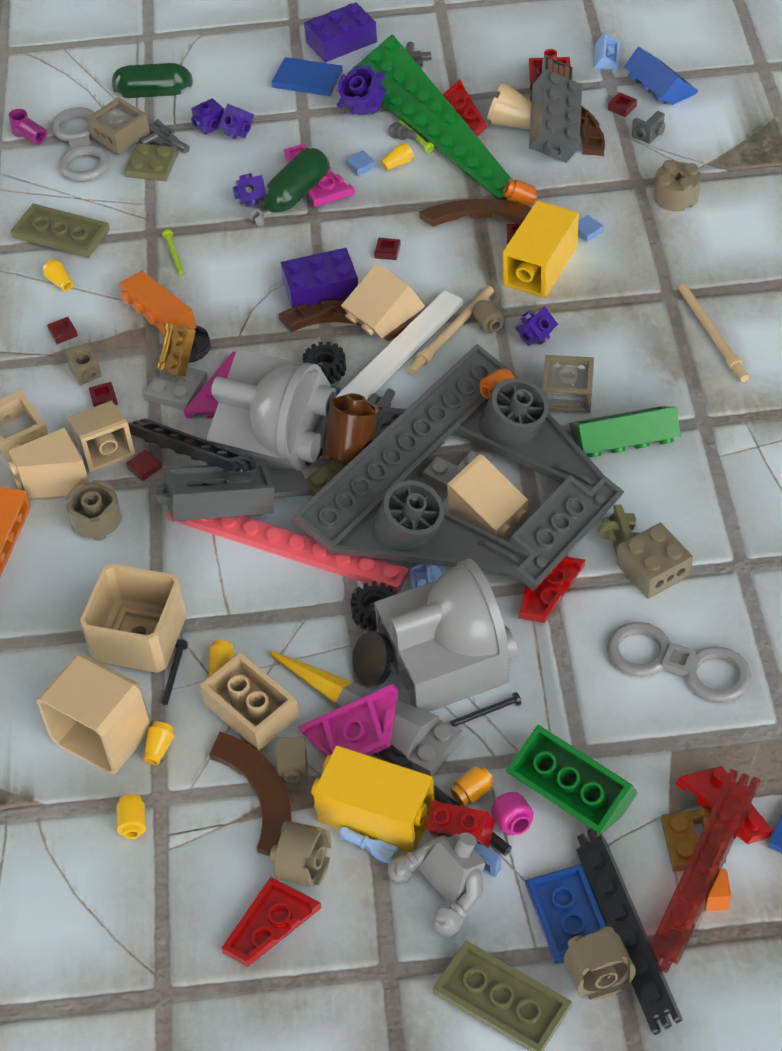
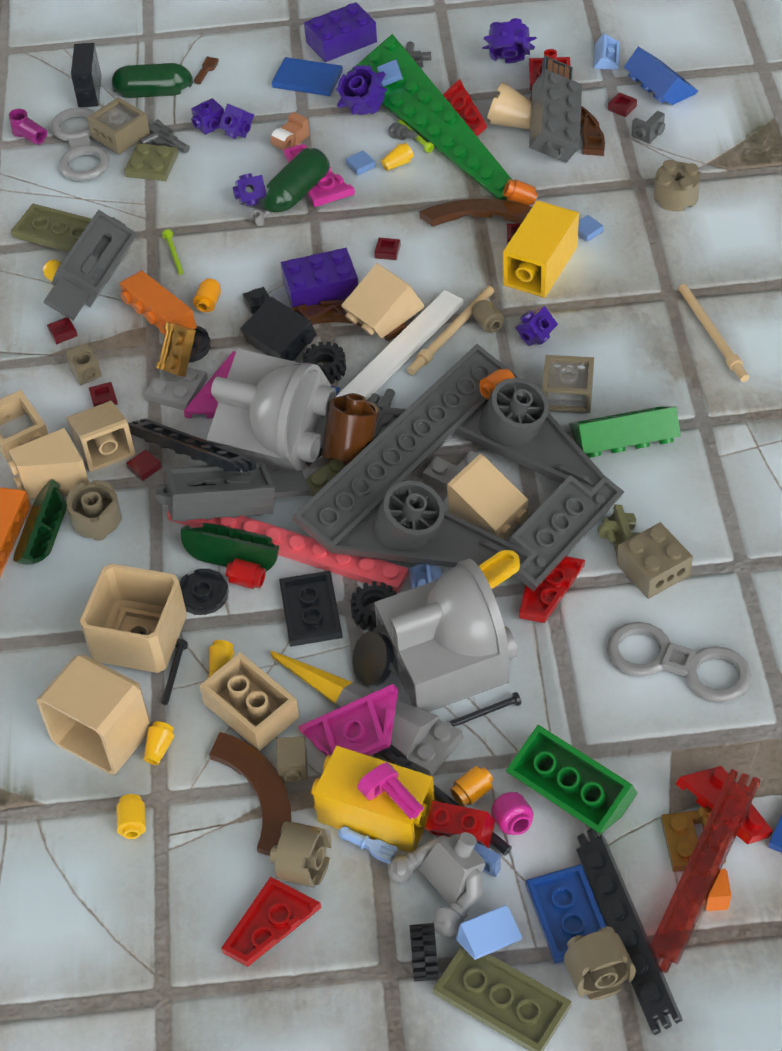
(41, 526): none -> dark green brick
(86, 75): none -> black brick
(89, 264): none -> dark grey piece
(204, 591): none -> black tile
(207, 295): none -> light orange brick
(209, 65): none -> reddish brown piece
(223, 544): none -> dark green brick
(245, 574): none -> red brick
(255, 299): none -> black plate
(278, 330): none -> black brick
(291, 133): none -> nougat leg
(310, 608): none -> black tile
(385, 779): none -> dark pink piece
(392, 72): none -> medium blue tile
(424, 952): none -> black tyre
(488, 932): none -> light blue slope
(500, 567): none -> yellow tile
(509, 41): none -> dark purple brick

